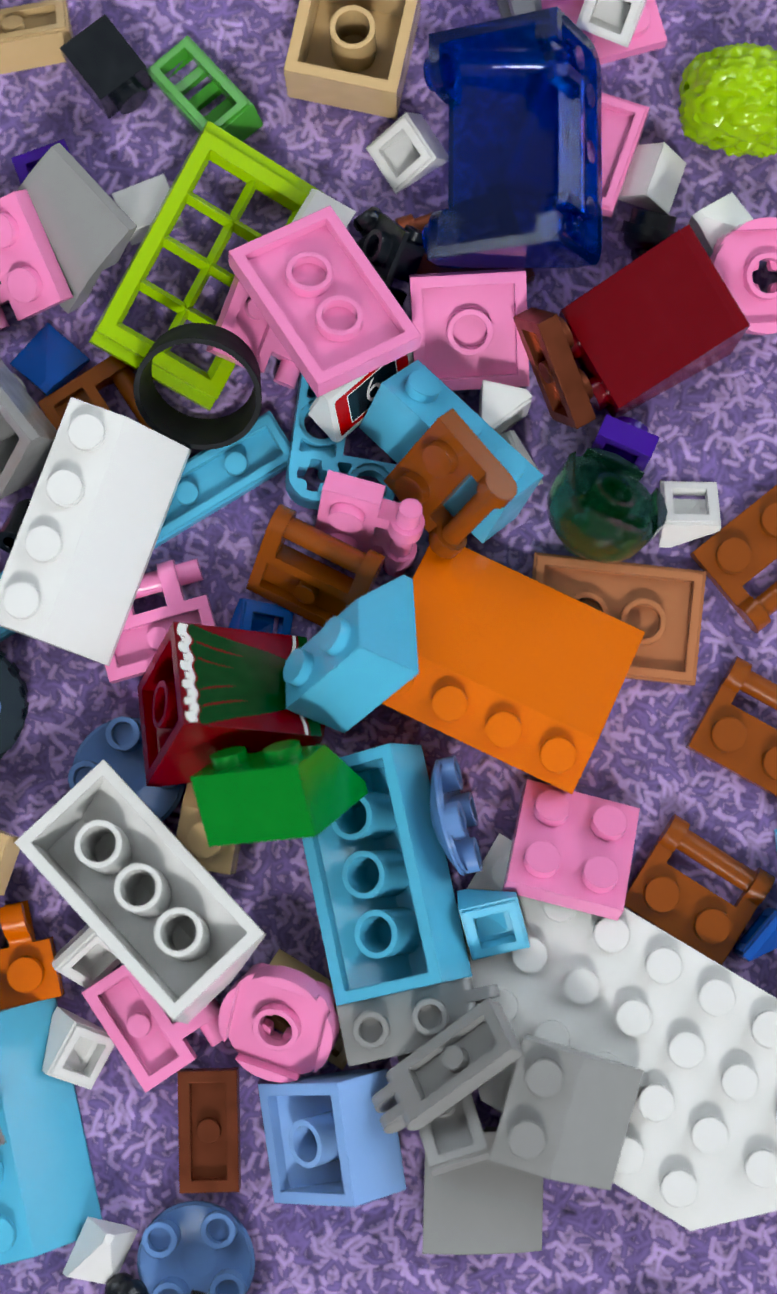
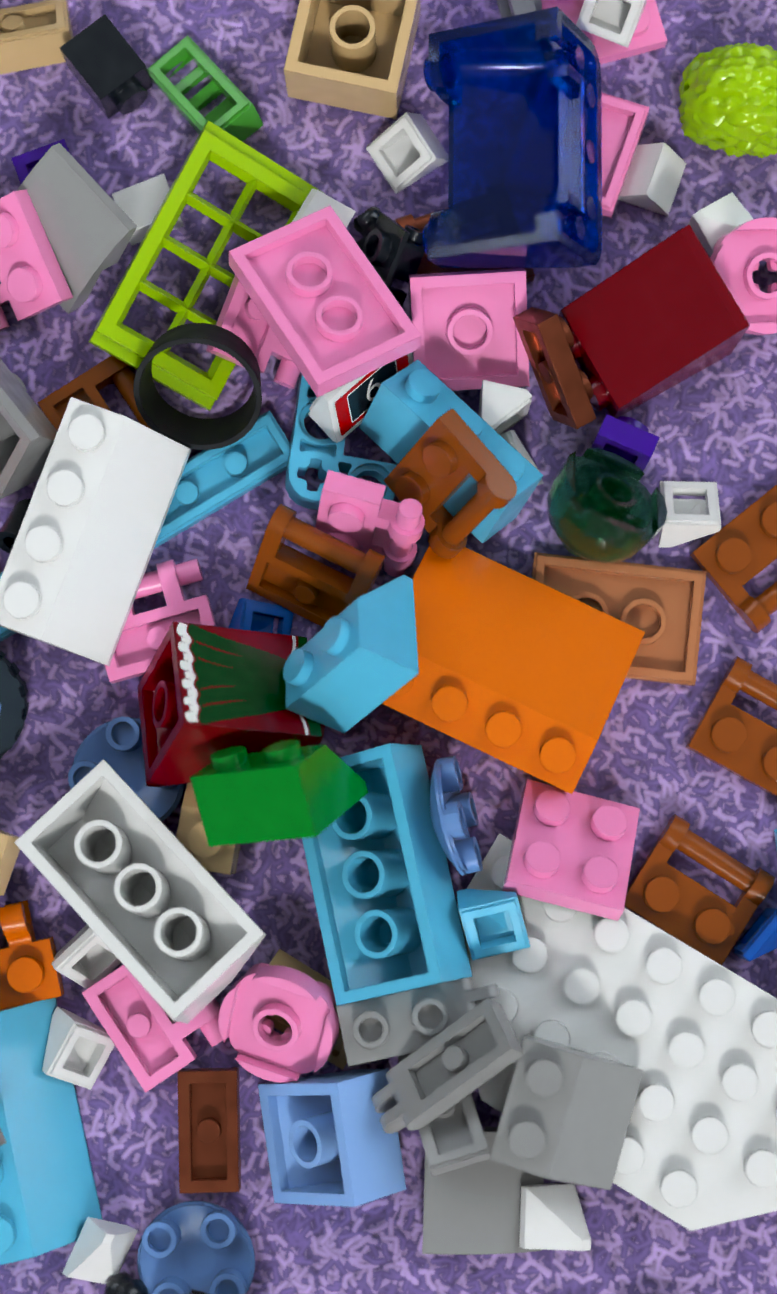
(49, 360): blue slope -> none
(552, 1218): none -> white slope
(646, 230): black plate -> none

